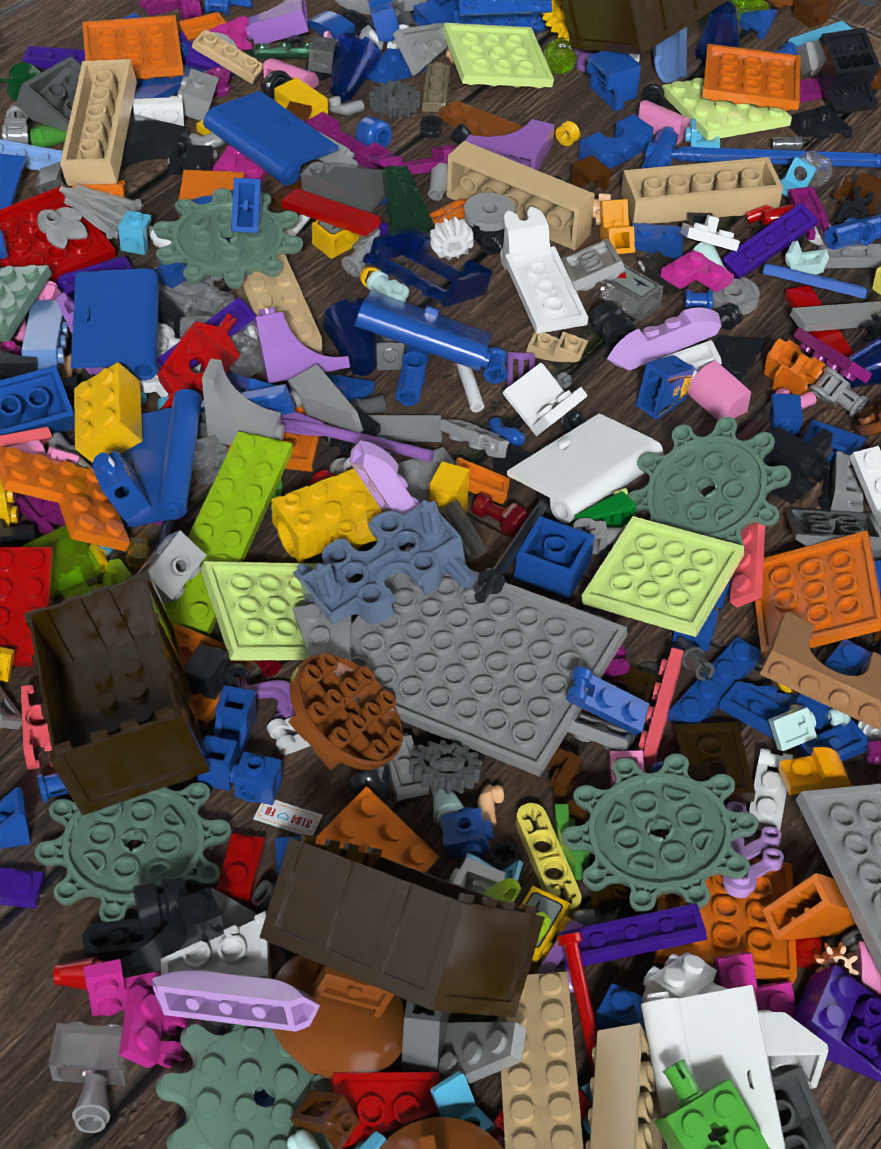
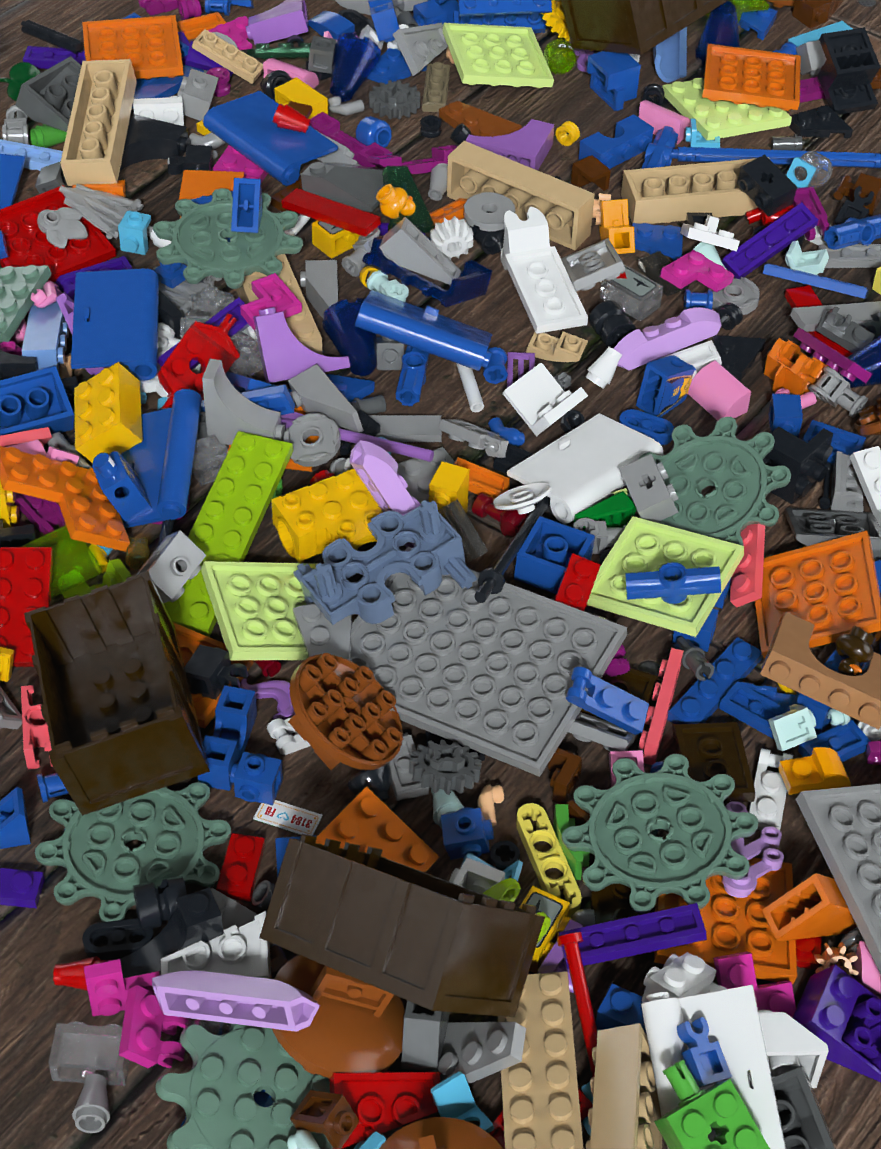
(46, 296): none -> bright pink arm
(51, 36): none -> black axle
(271, 293): none -> dark pink plate
(290, 119): none -> red cone
(316, 453): none -> light grey tile
(320, 283): none -> light grey slope
(395, 201): none -> light orange animal
(415, 252): none -> light grey slope
(522, 497): none -> white dish
(577, 582): none -> red plate
(603, 368): none -> white cone
(648, 490): none -> light grey brick
(649, 425): none -> blue plate
(673, 583): none -> blue piece
(703, 1058): none -> blue plate
(766, 185): none -> black brick
(843, 330): none -> dark grey plate
(859, 649): none -> dark brown animal

